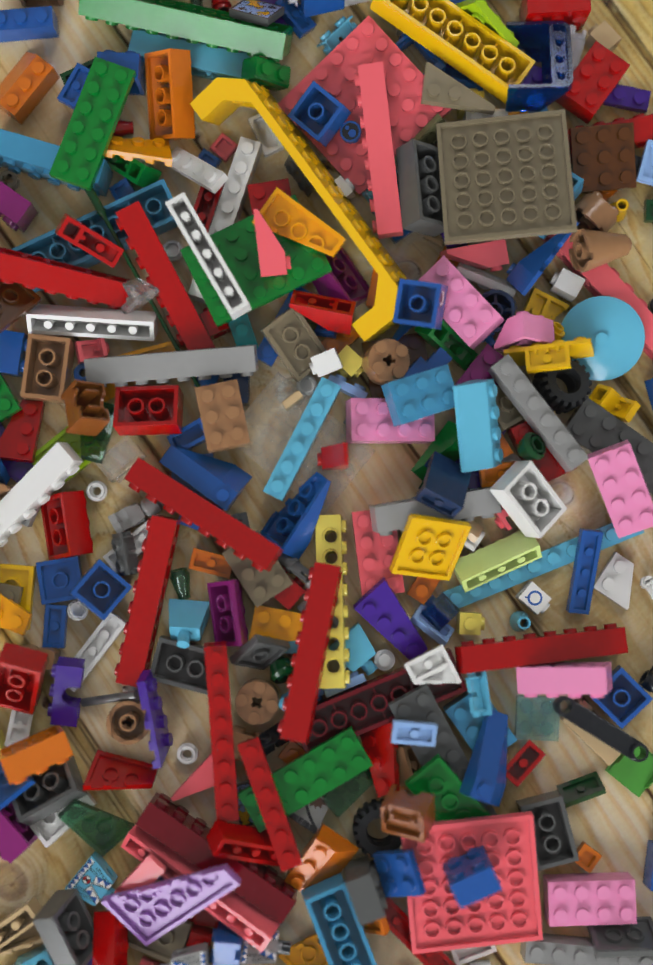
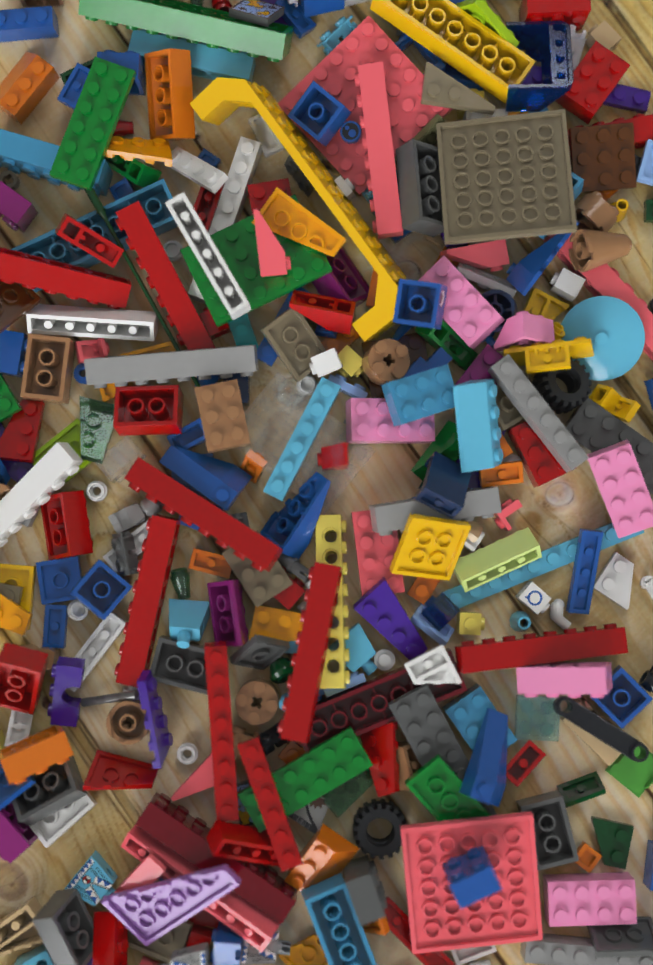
(85, 408): dark orange piece -> none
(95, 826): clear green wing -> none
(138, 293): clear slope -> none
(223, 147): coral tile -> none
(254, 465): none -> orange plate
(266, 73): green brick -> none
(292, 400): tan tile -> none
(399, 873): blue plate -> none
(407, 814): dark orange piece -> none
(414, 732): light blue plate -> none
(478, 687): medium azure hinge -> none
(528, 499): white brick -> none
(531, 447): dark green cone -> none
(556, 614): none -> white arm
(613, 840): none -> dark green wing

